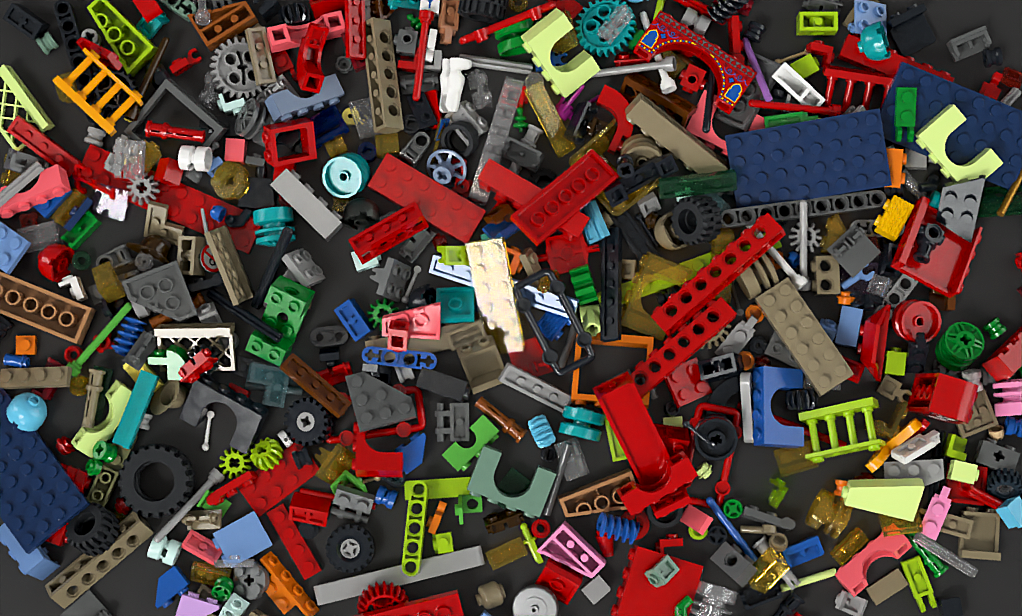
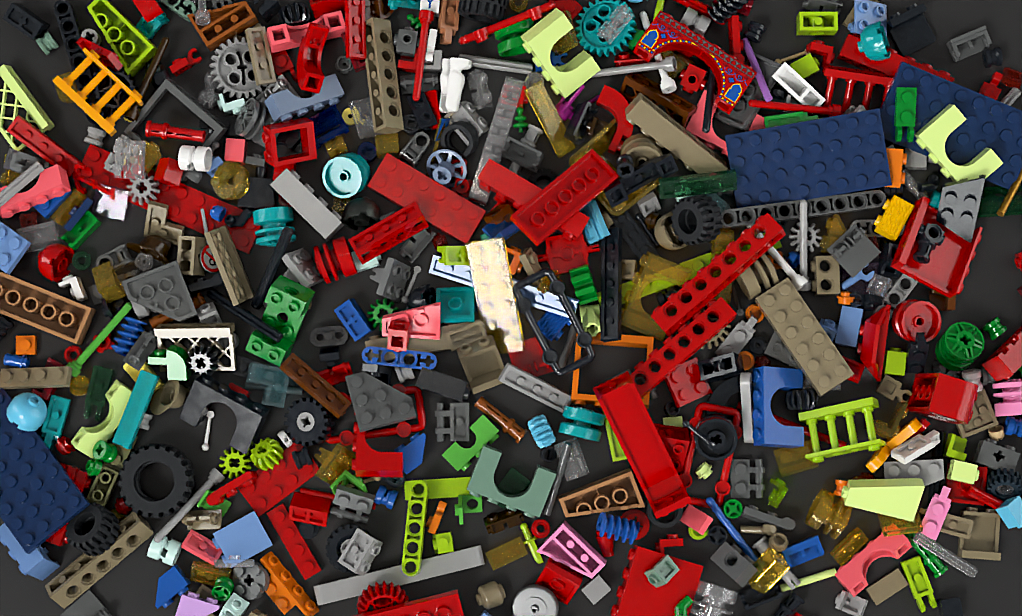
(55, 419): none -> teal hinge
(94, 388): dark tan pin -> none
(191, 372): red hinge -> none
(334, 260): none -> red wheel
(360, 552): none -> light grey bracket
(678, 472): red arch -> none
(740, 478): none -> dark grey plate

